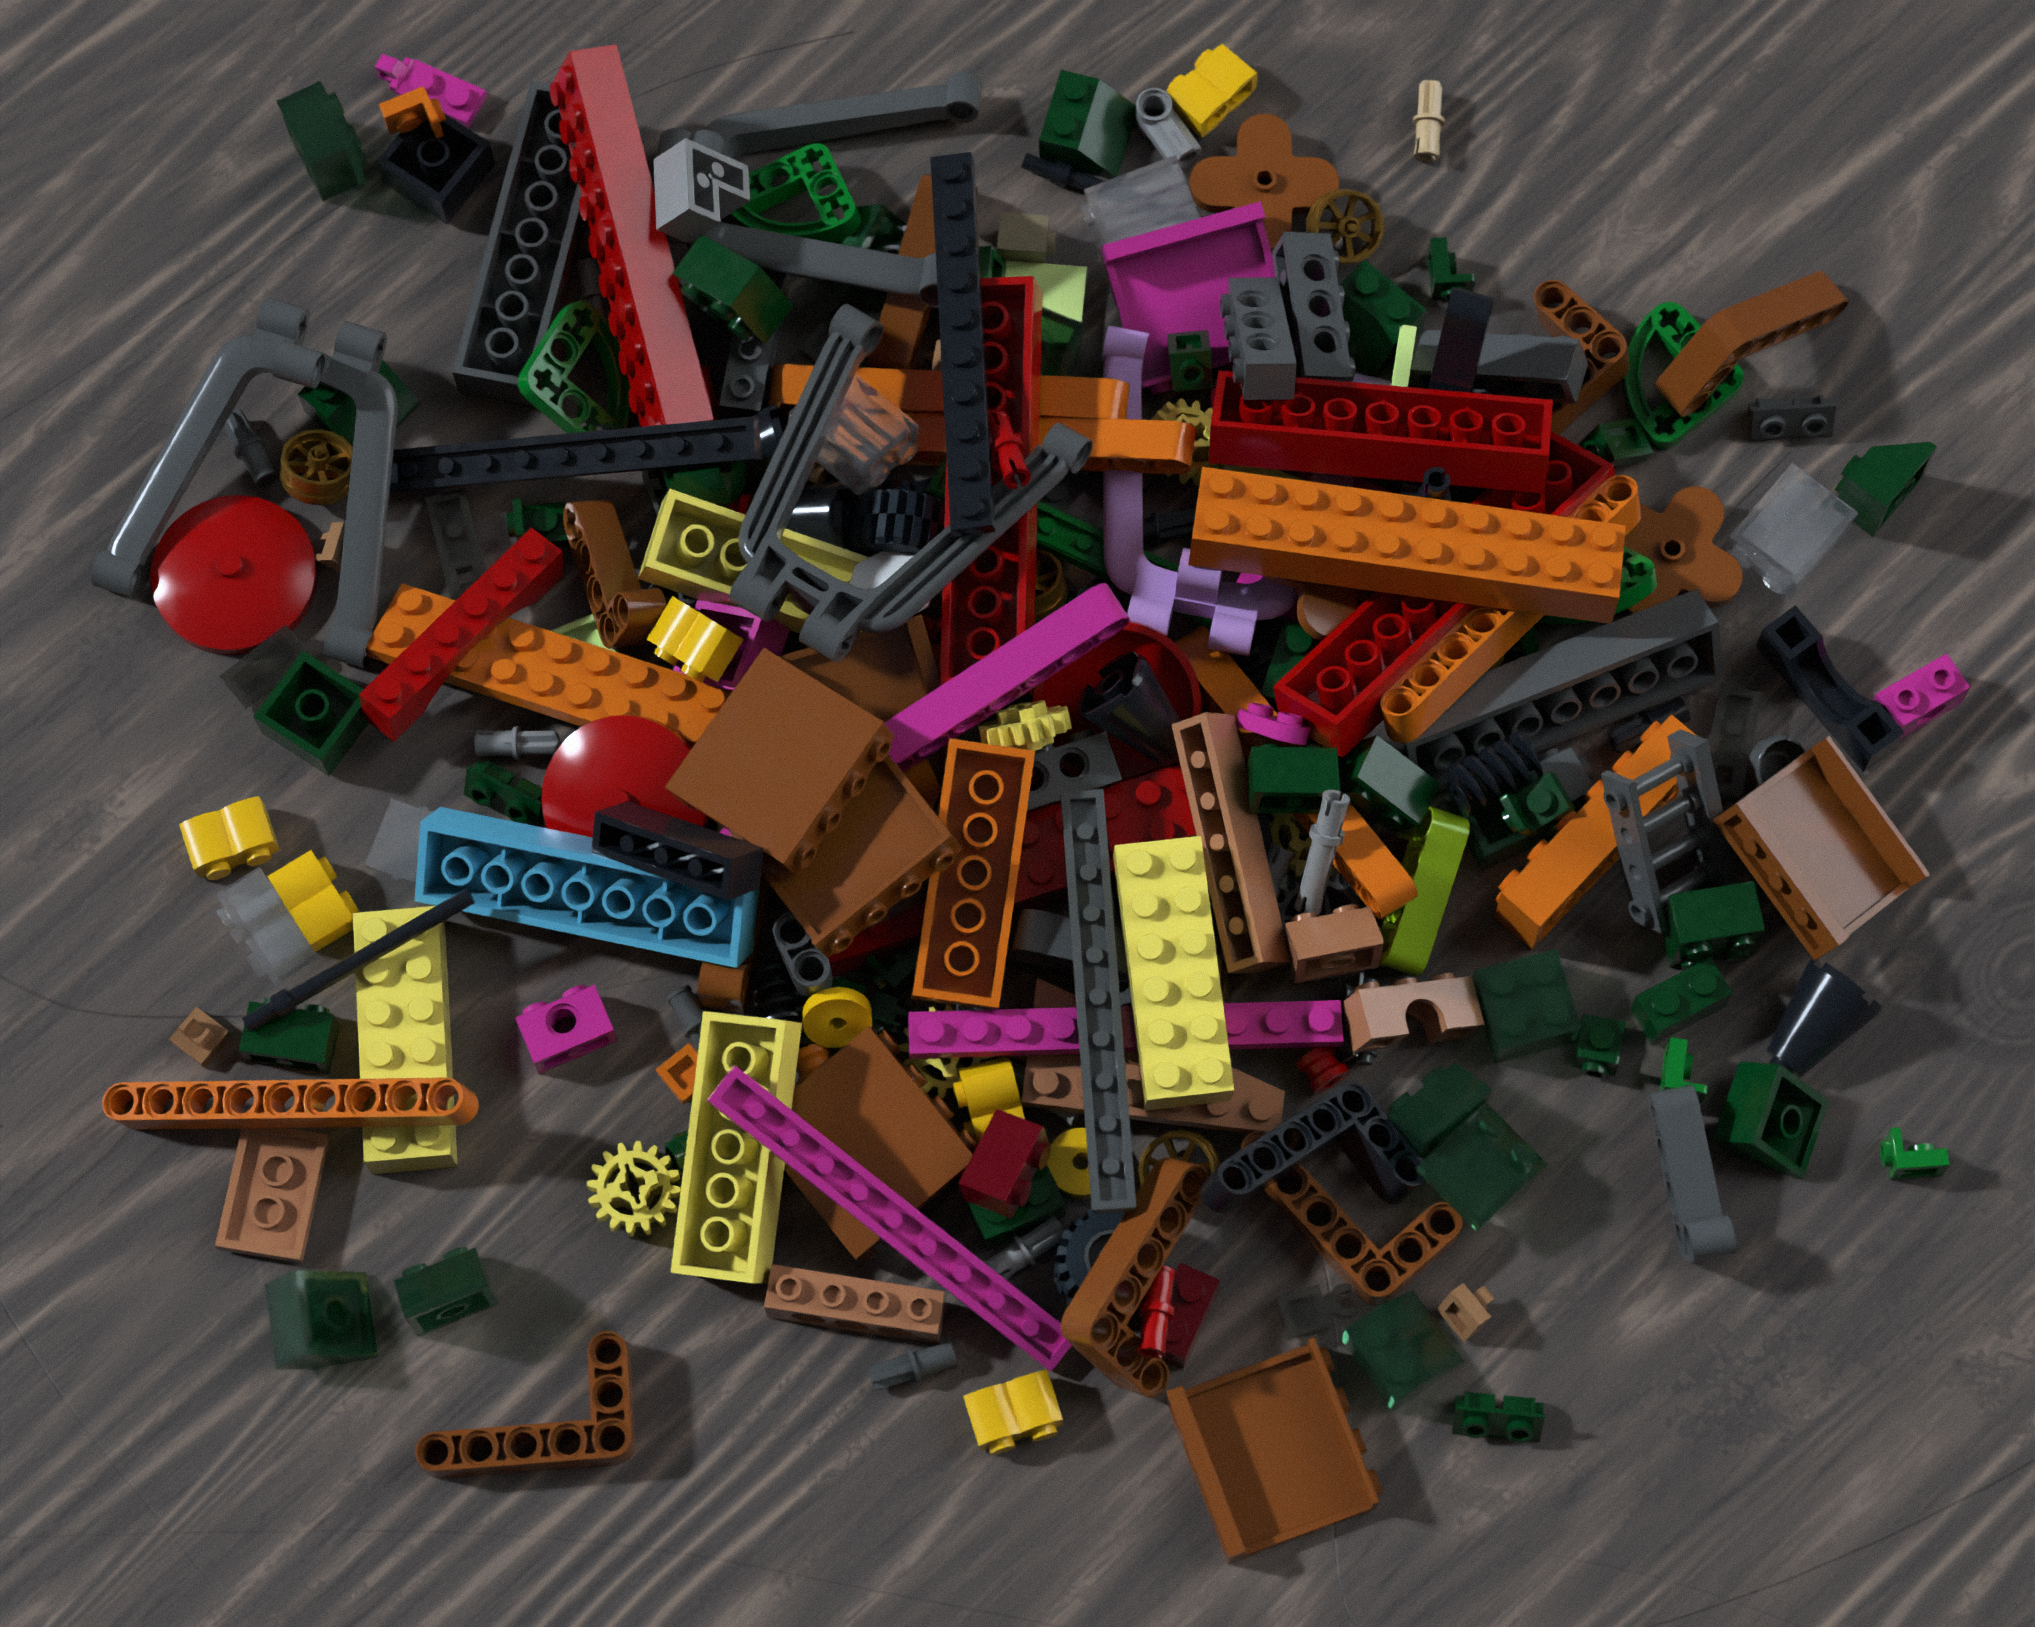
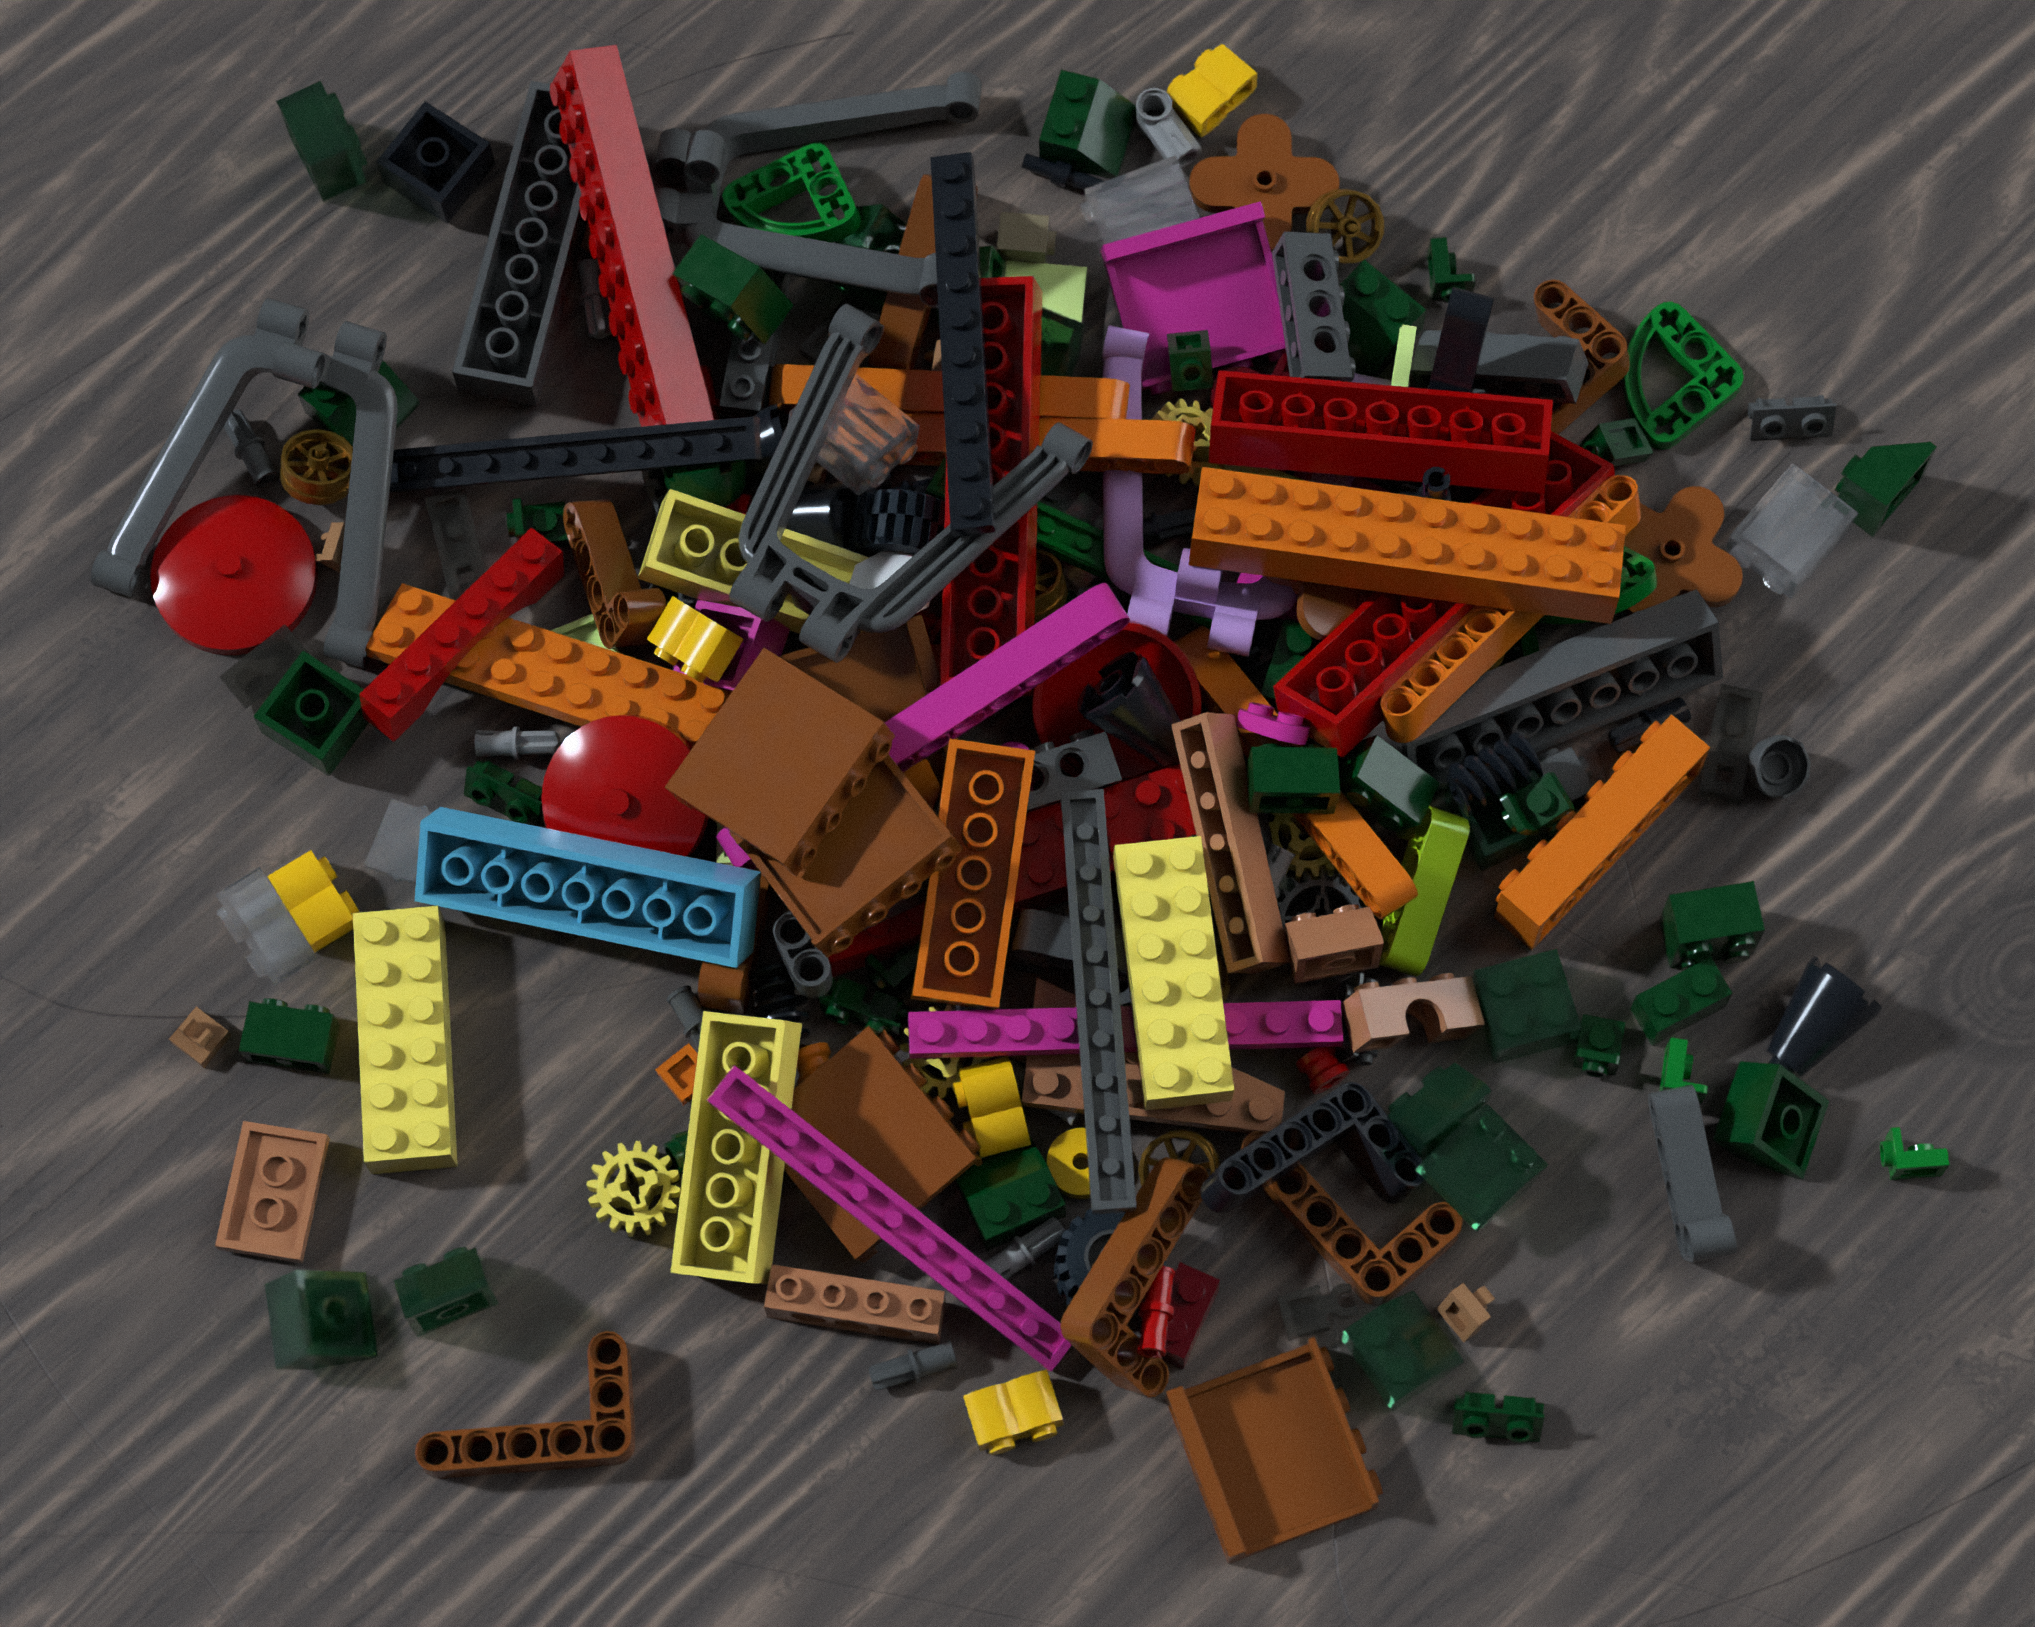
(229, 838): yellow brick -> none
(285, 1002): black bar -> none
(306, 1111): orange beam -> none
(410, 109): orange bracket -> none
(457, 97): dark pink hinge -> none
(552, 1048): dark pink brick -> none
(555, 372): green beam -> none
(677, 850): black brick -> none
(696, 189): light grey brick -> none
(836, 1016): yellow piece -> none
(1005, 1164): dark red brick -> none
(1008, 451): red pin -> none
(1026, 725): light yellow gear -> none
(1259, 338): dark grey brick -> none
(1325, 837): light grey pin -> none
(1428, 121): tan axle -> none
(1698, 801): dark grey fence -> none
(1745, 331): dark orange beam -> none
(1801, 659): black arch -> none
(1821, 847): dark orange panel -> none
(1924, 694): dark pink brick -> none

